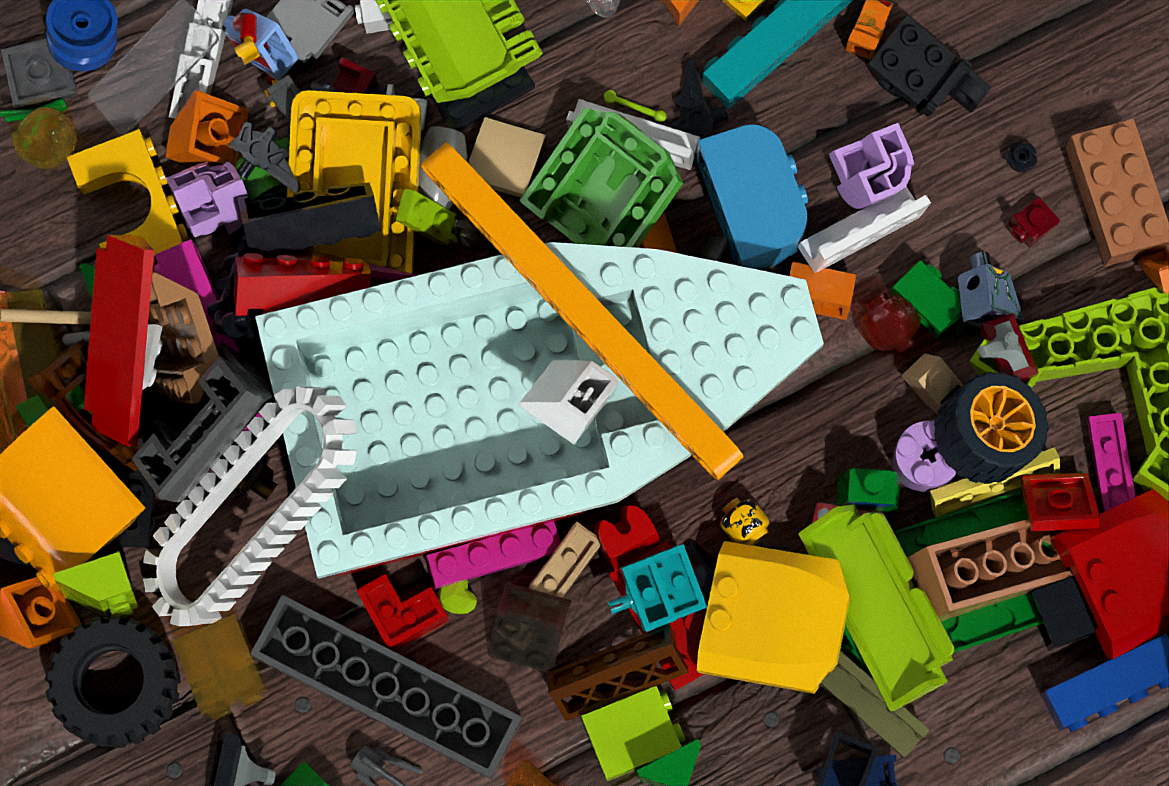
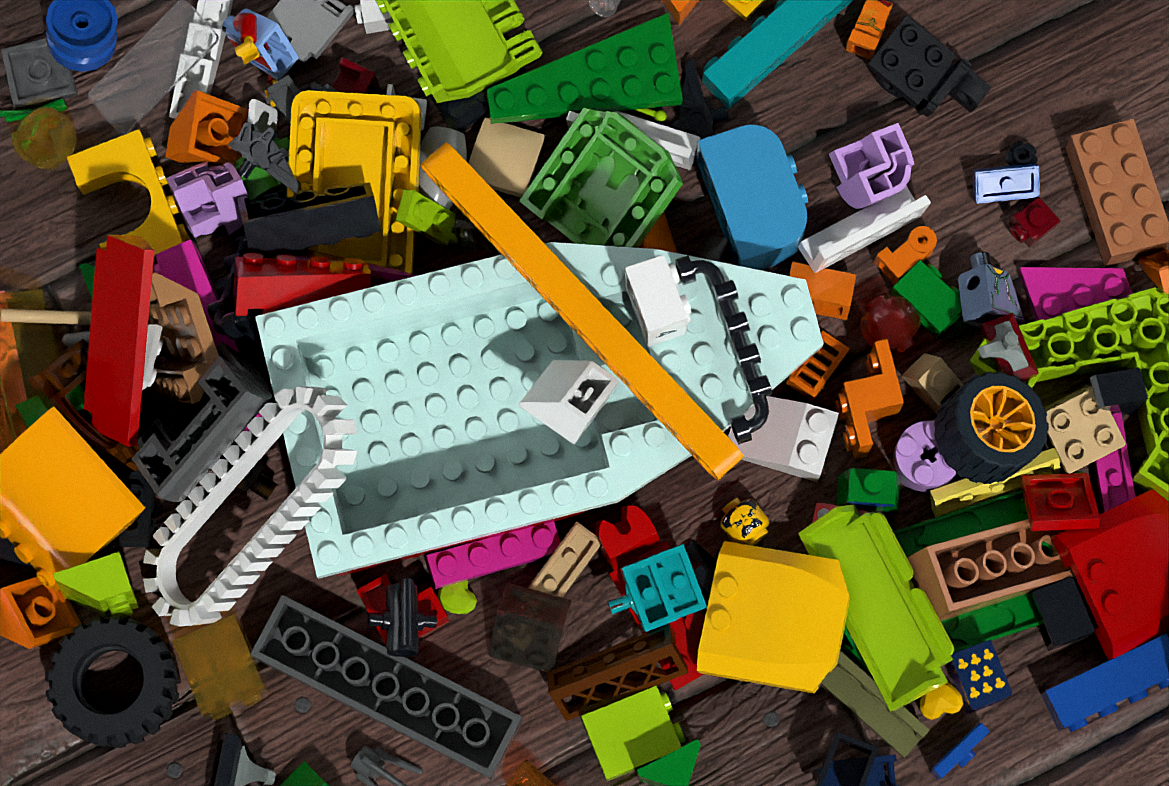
(262, 116): none -> white slope
(402, 619): none -> black pin
(613, 75): none -> green wing
(656, 300): none -> white brick
(736, 325): none -> black bar
(791, 439): none -> white slope
(805, 388): none -> orange slope
(869, 399): none -> orange bracket
(916, 248): none -> orange leg
(941, 700): none -> yellow rock
(961, 752): none -> blue plate
(979, 677): none -> dark blue piece
(1006, 183): none -> plate
(1068, 289): none -> dark pink wing
(1081, 430): none -> tan bracket
(1120, 391): none -> black slope

